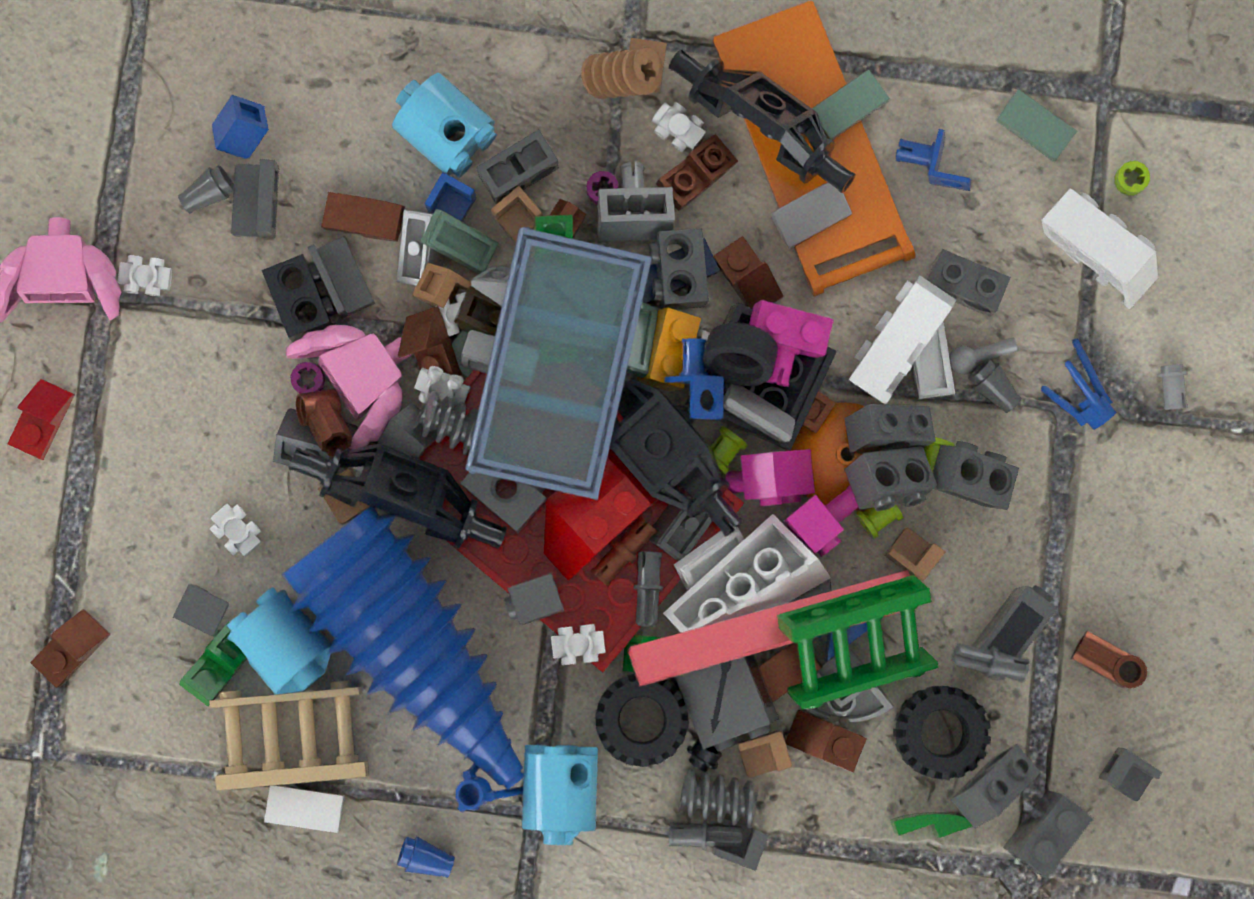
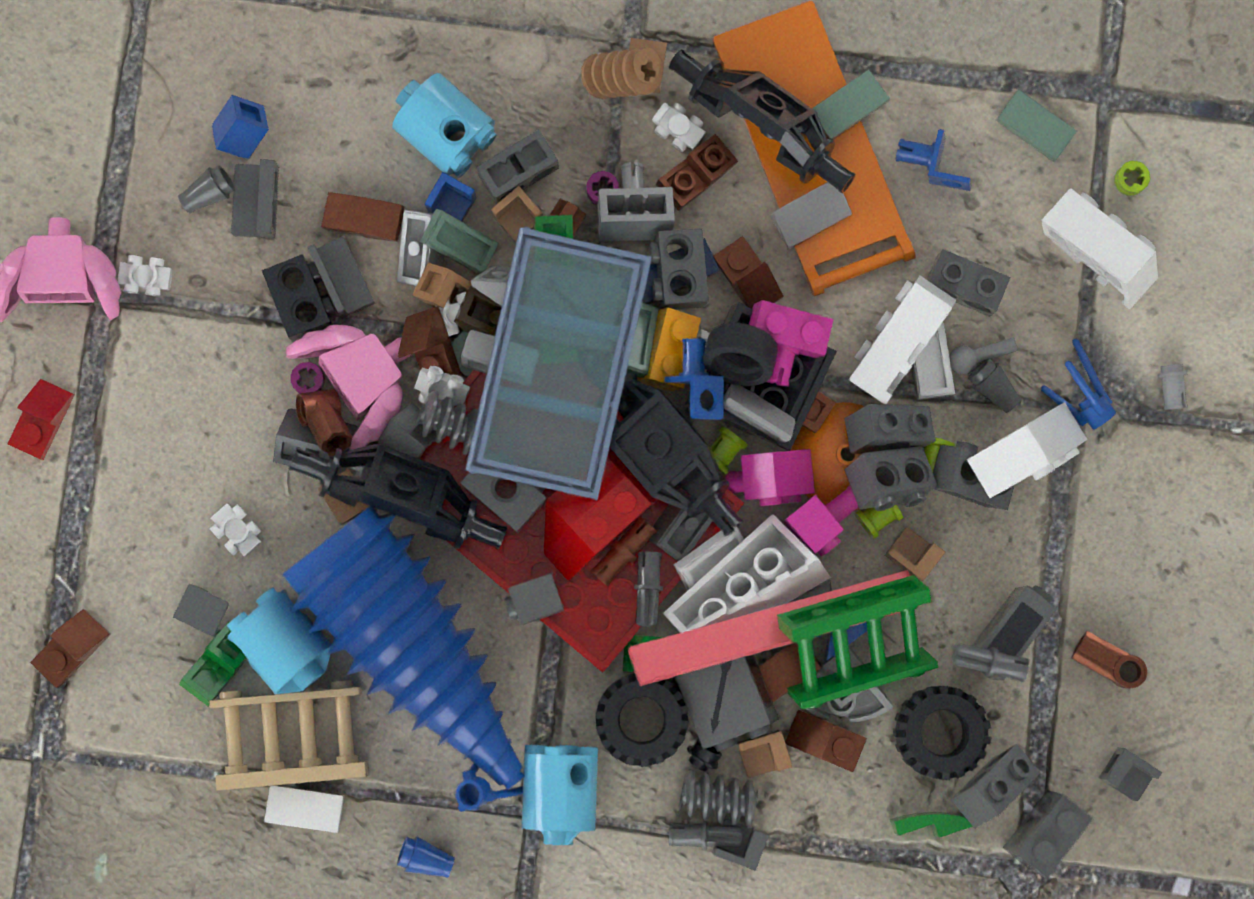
(569, 645): white piece -> none
(1029, 451): none -> white wedge

